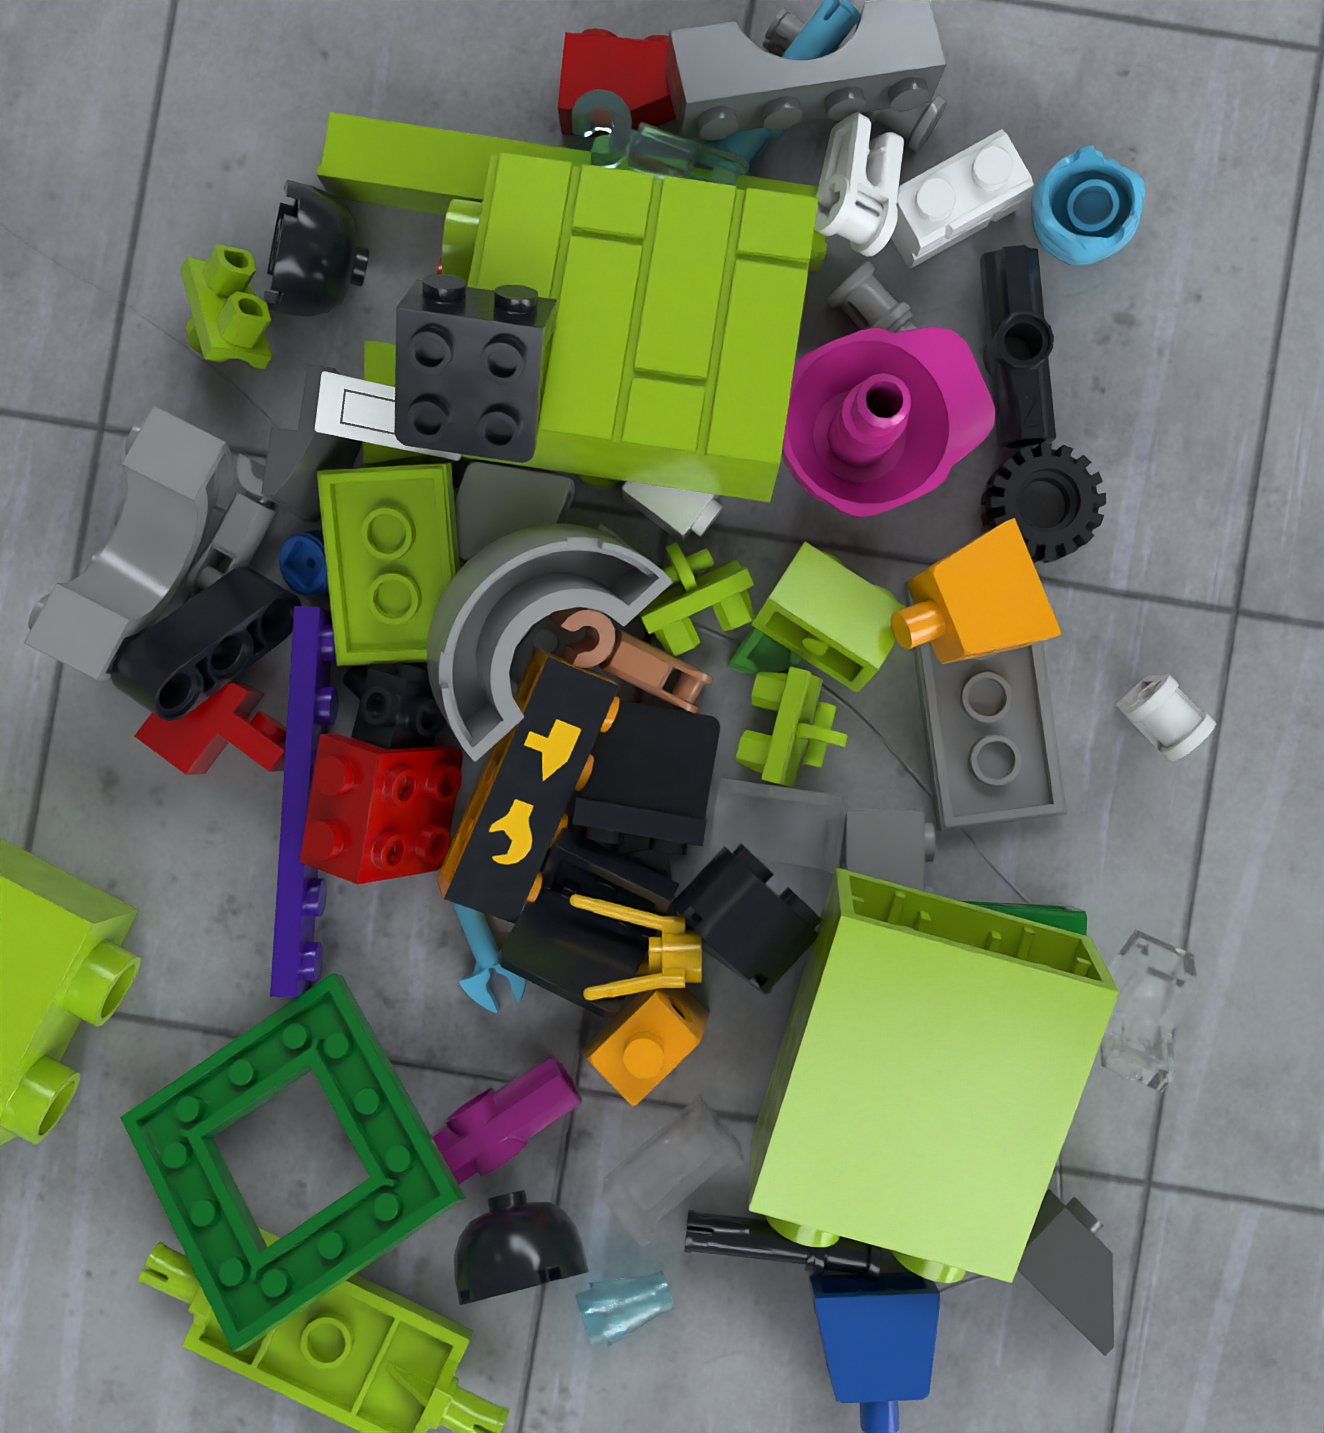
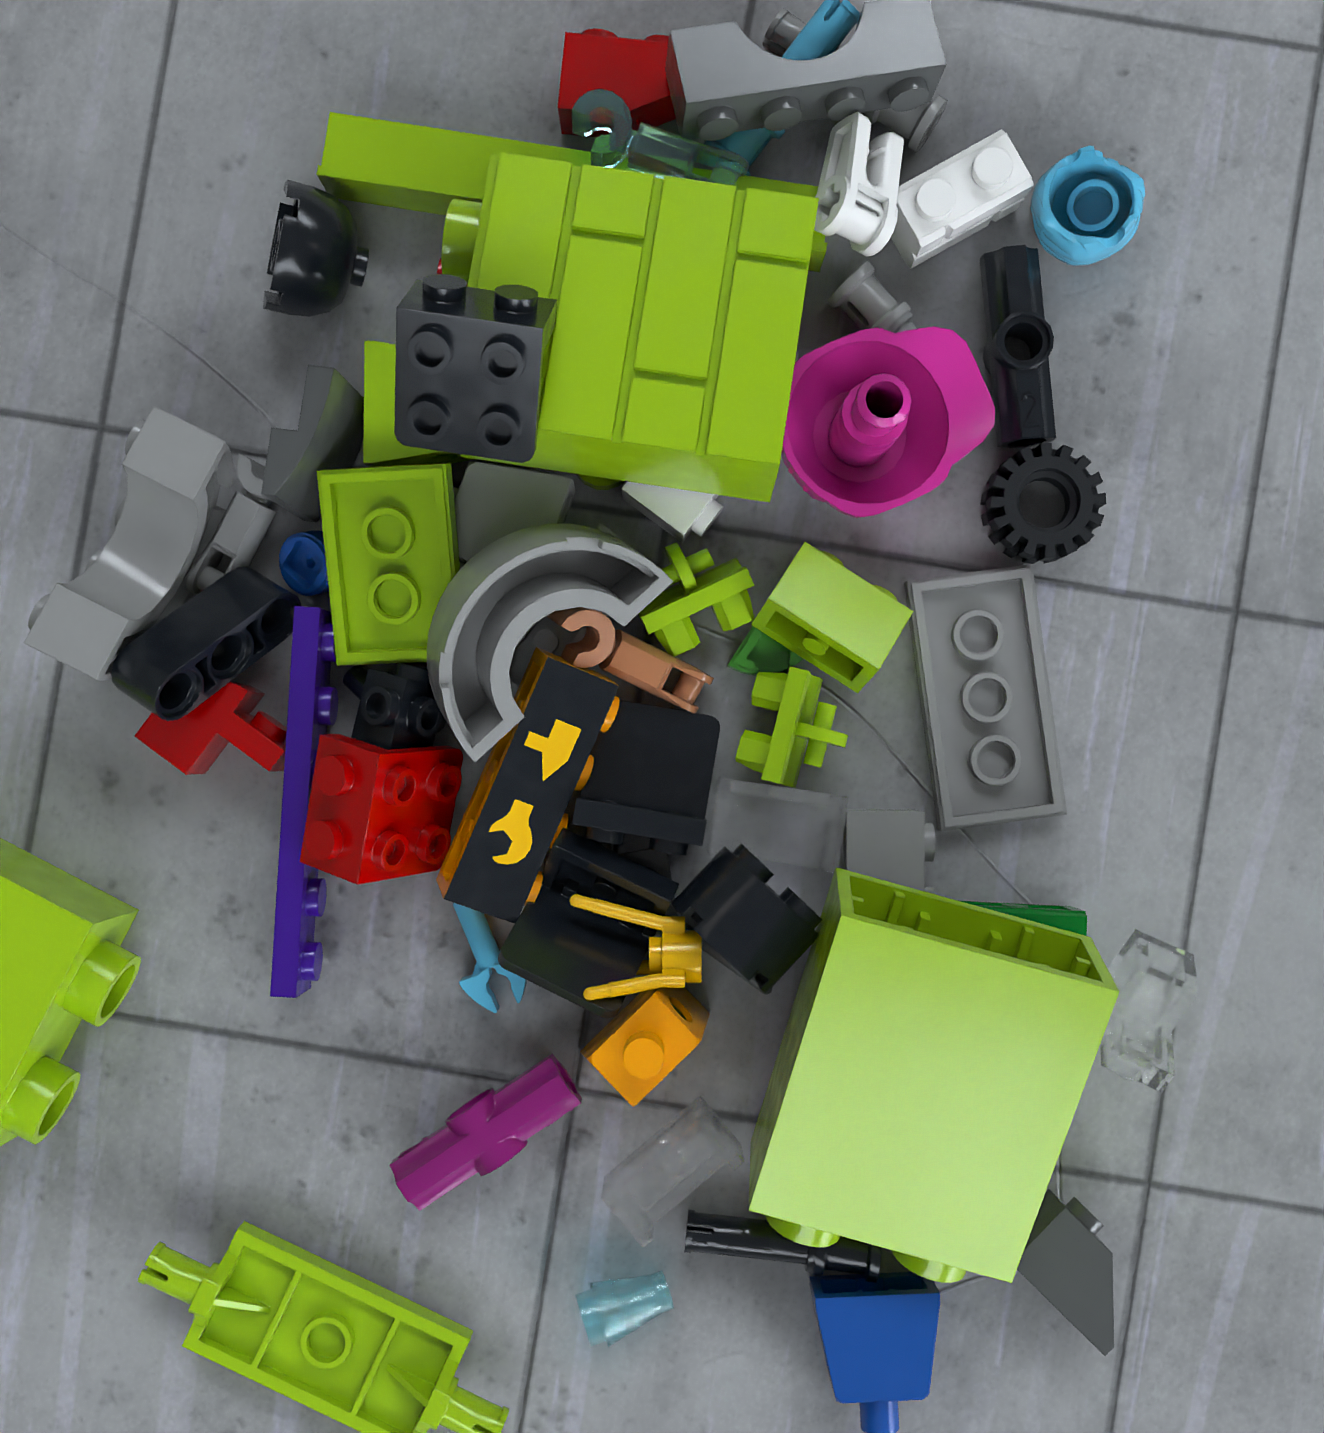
(173, 1134): green plate -> none
(225, 312): lime hips -> none
(361, 412): white sticker -> none
(516, 1248): black cylinder -> none
(978, 600): light orange torso -> none
(1166, 716): white piece -> none

